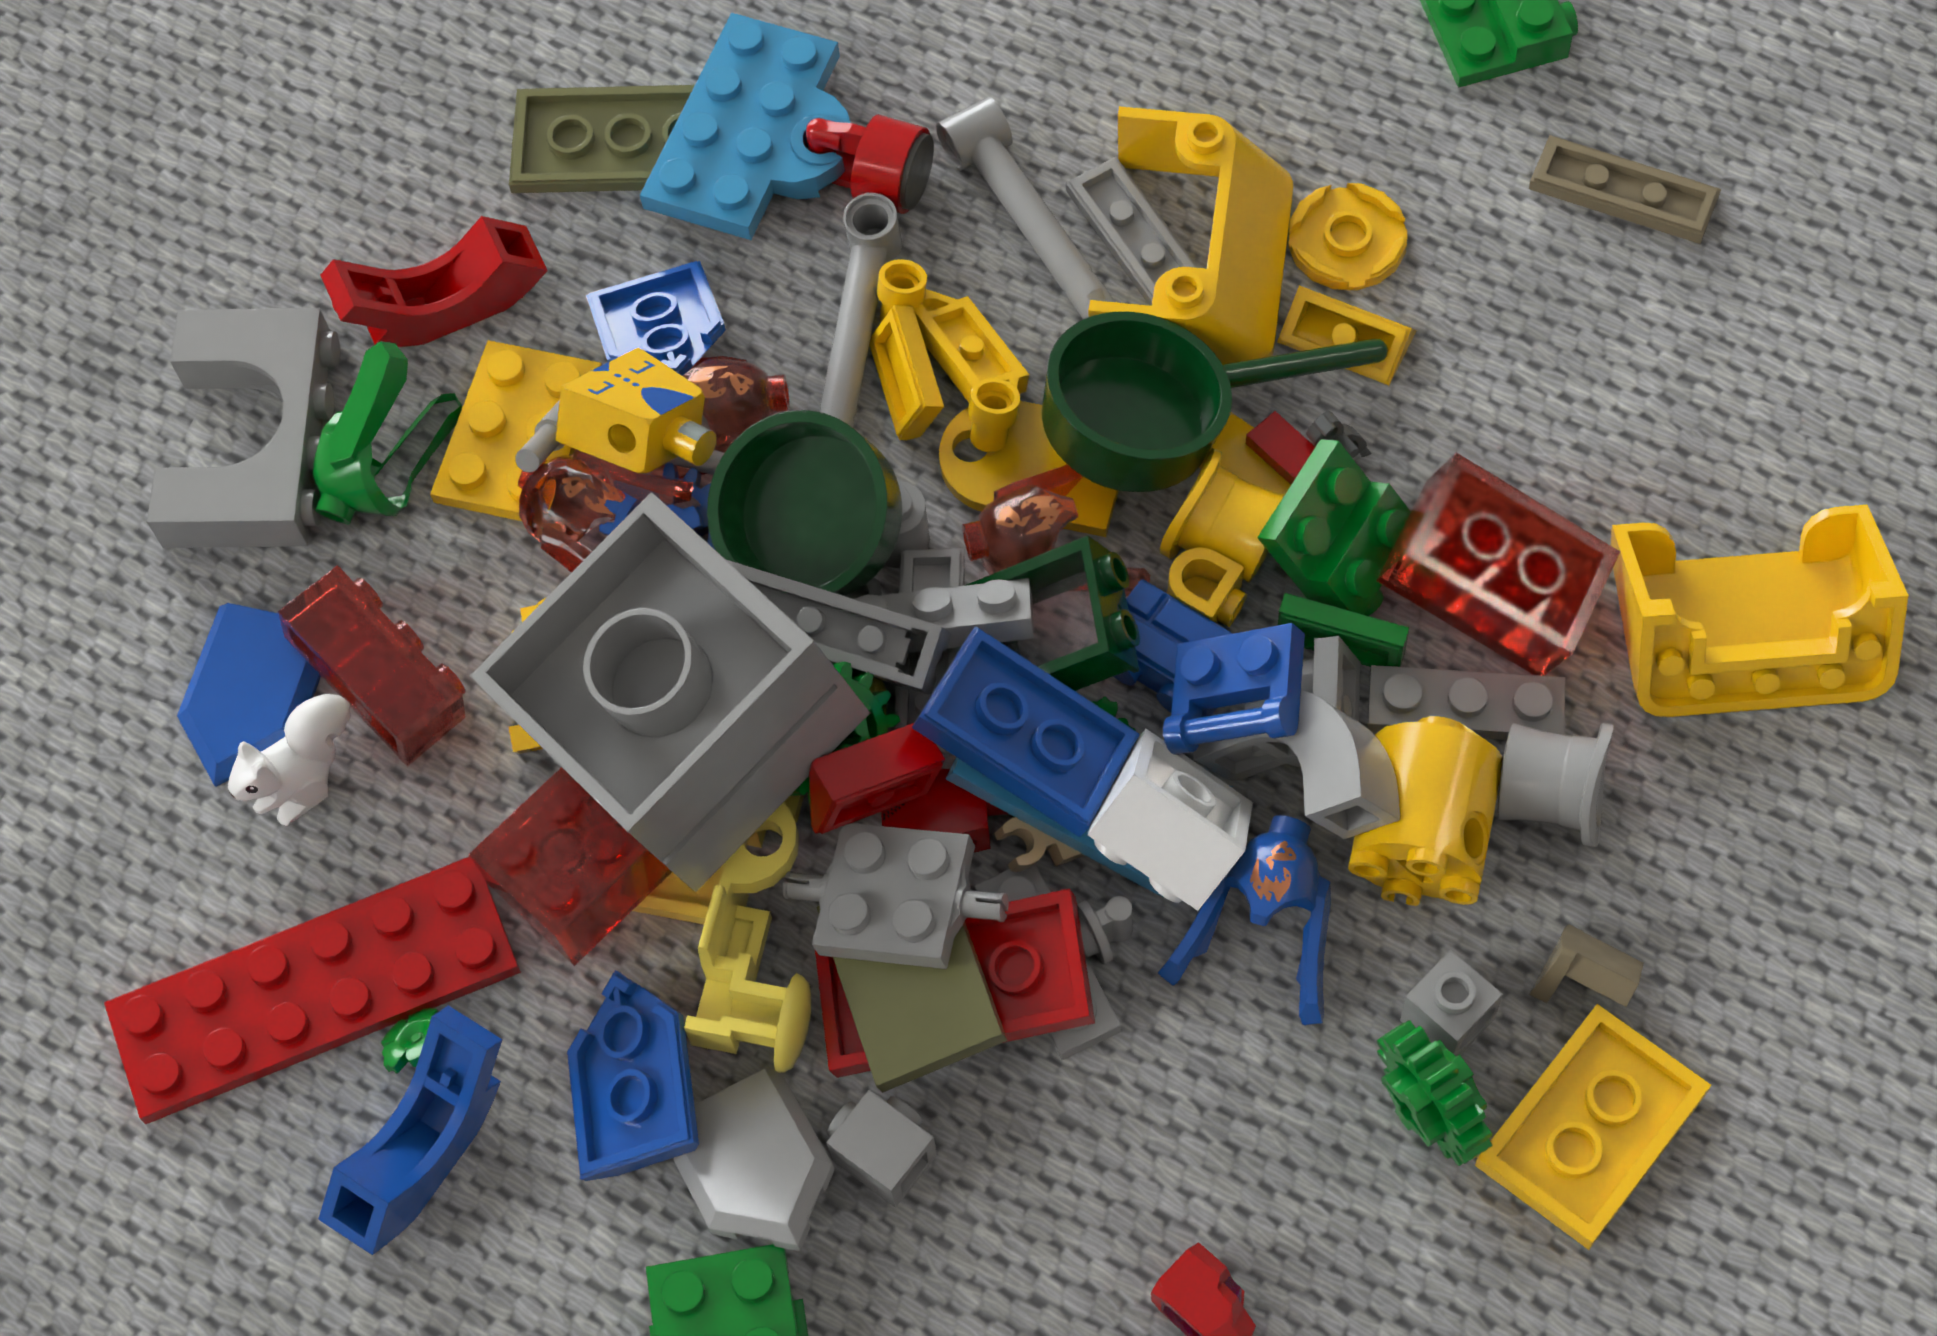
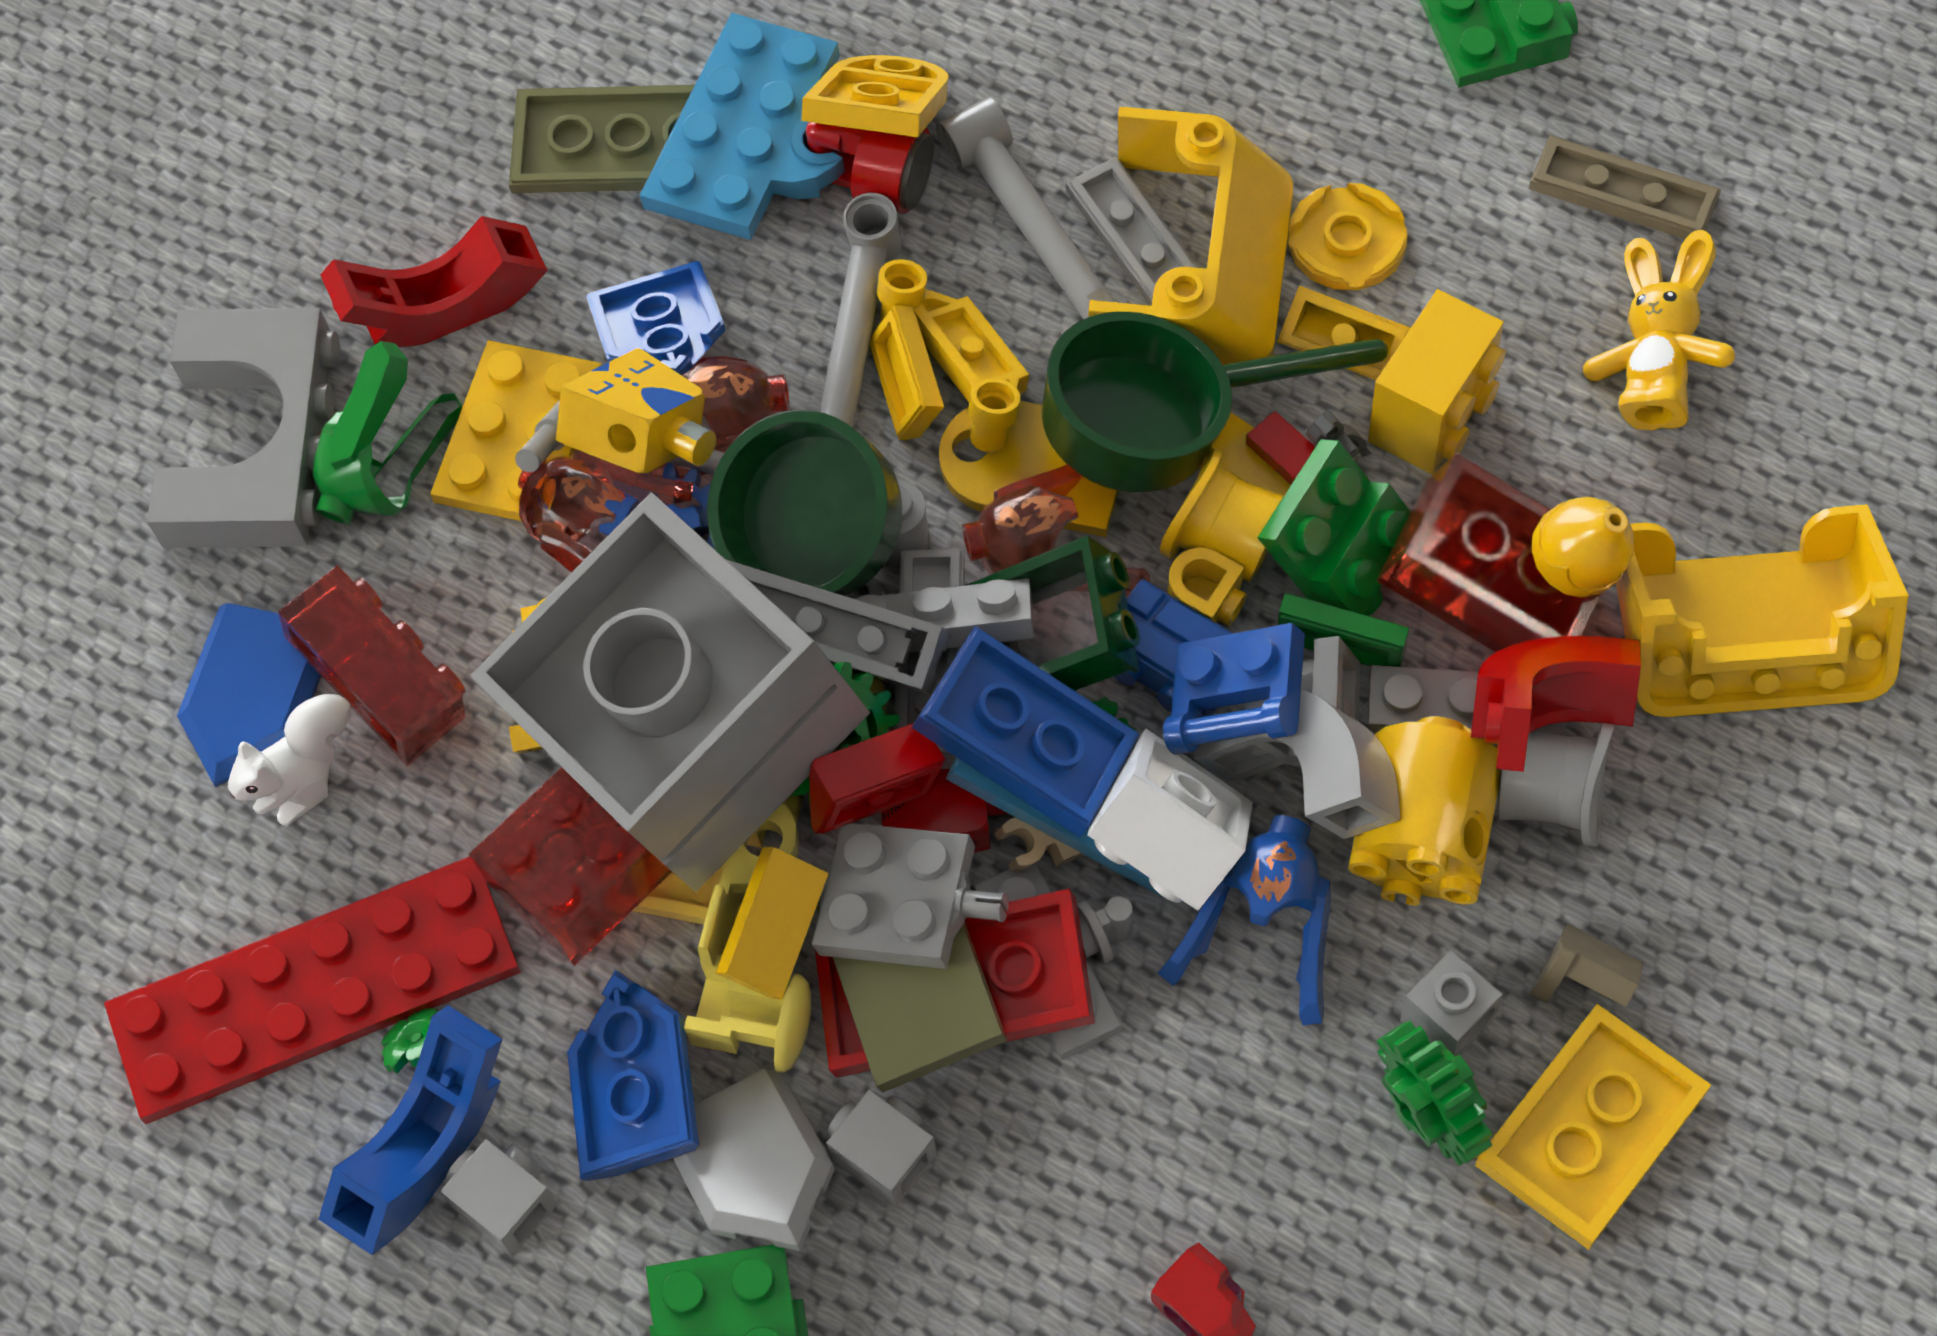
(499, 1194): none -> light grey brick
(772, 923): none -> yellow tile
(878, 94): none -> yellow tile
(1437, 382): none -> yellow brick
(1552, 684): none -> red arch
(1583, 546): none -> yellow helmet
(1663, 325): none -> yellow animal

